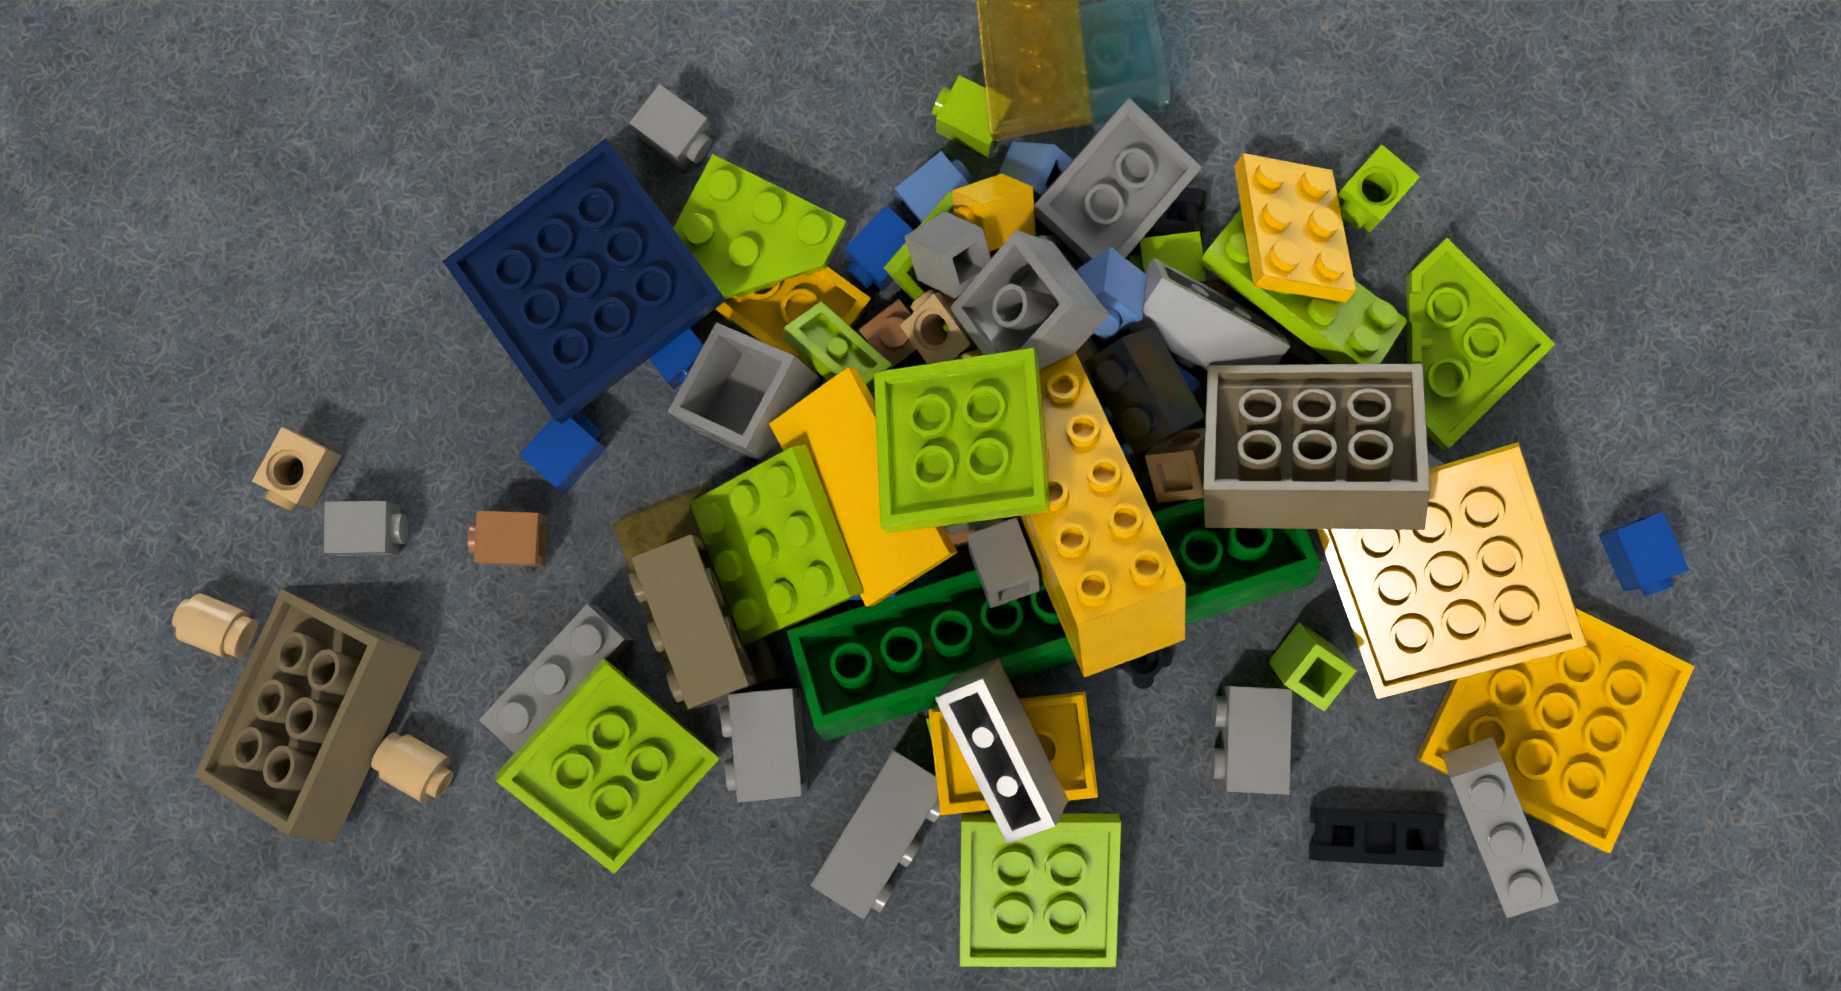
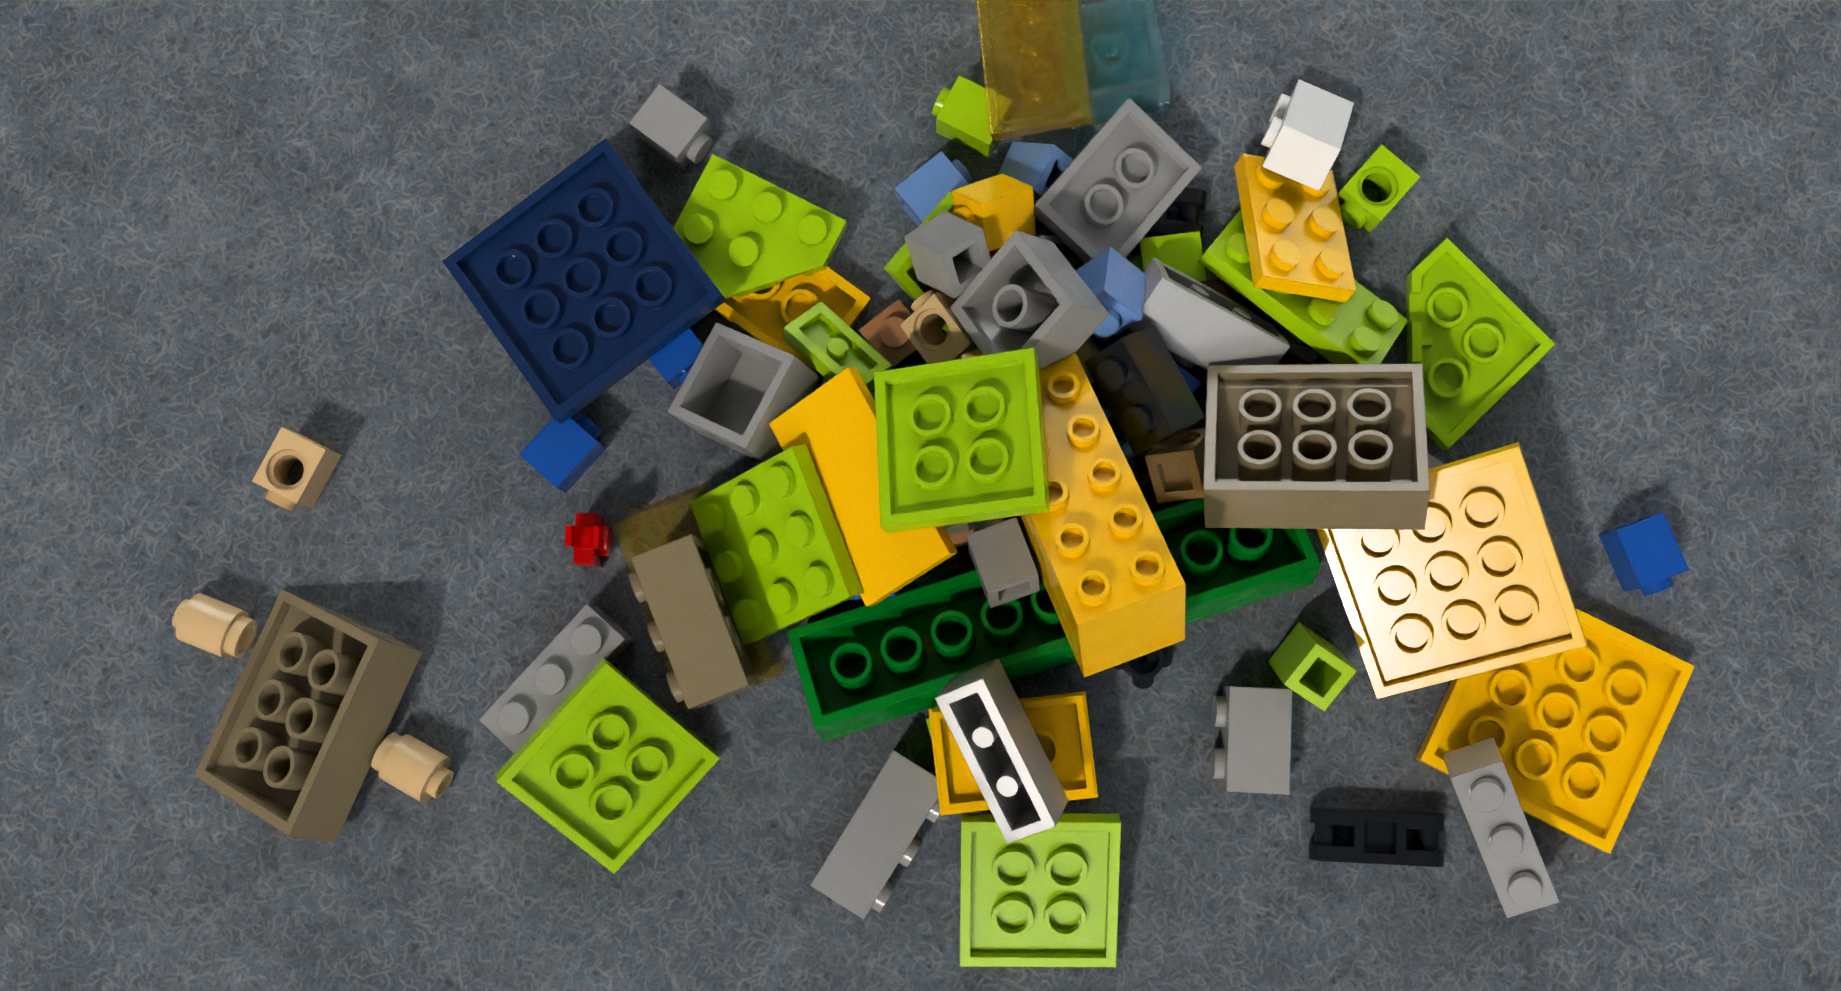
(364, 528): light grey brick -> none
(509, 538): medium nougat brick -> none
(589, 539): none -> red plate
(765, 745): light grey piece -> none
(875, 248): blue brick -> none
(1306, 134): none -> white brick

